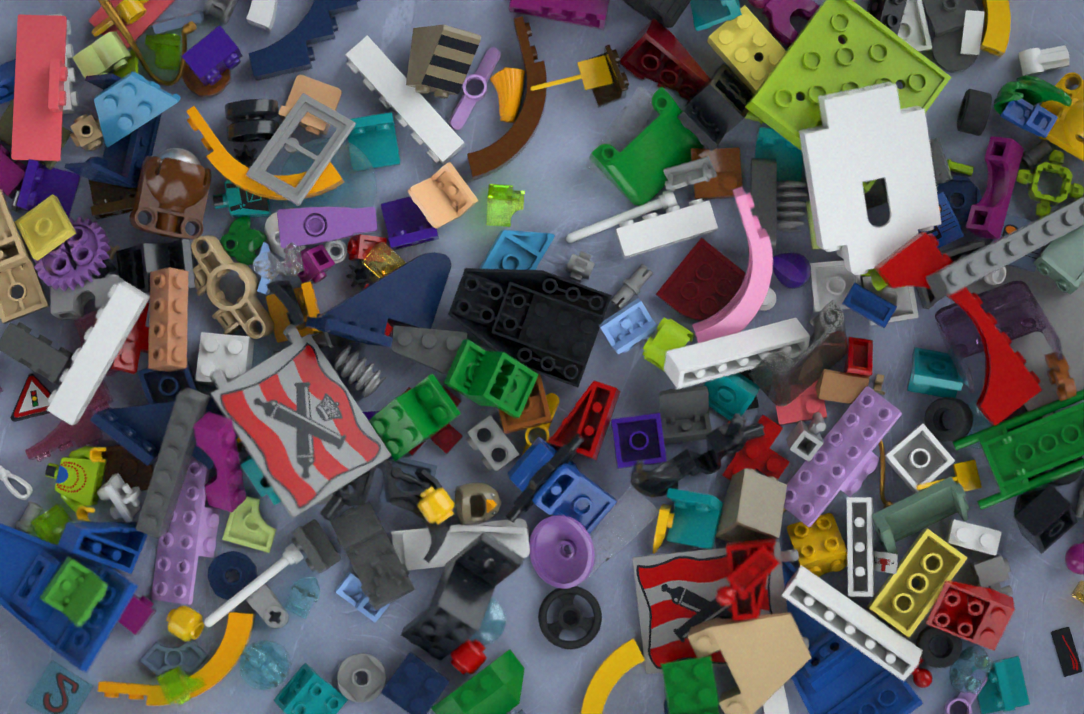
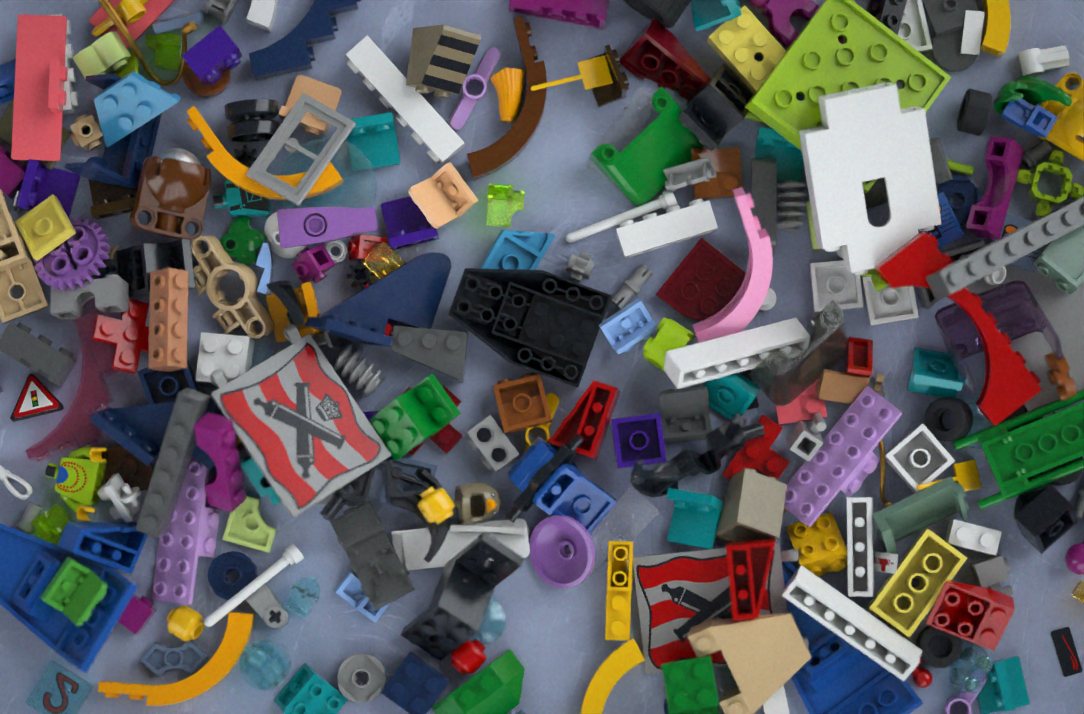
(97, 353): white brick -> none
(178, 685): clear neon green brick -> none
(270, 266): clear leg -> none
(316, 546): dark grey bracket -> none
(491, 378): green bracket -> none
(553, 630): black wheel -> none
(618, 590): none -> yellow slope
(664, 521): yellow plate -> none
(747, 575): red plate -> none
(791, 269): dark purple piece -> none
(869, 305): blue tile -> none

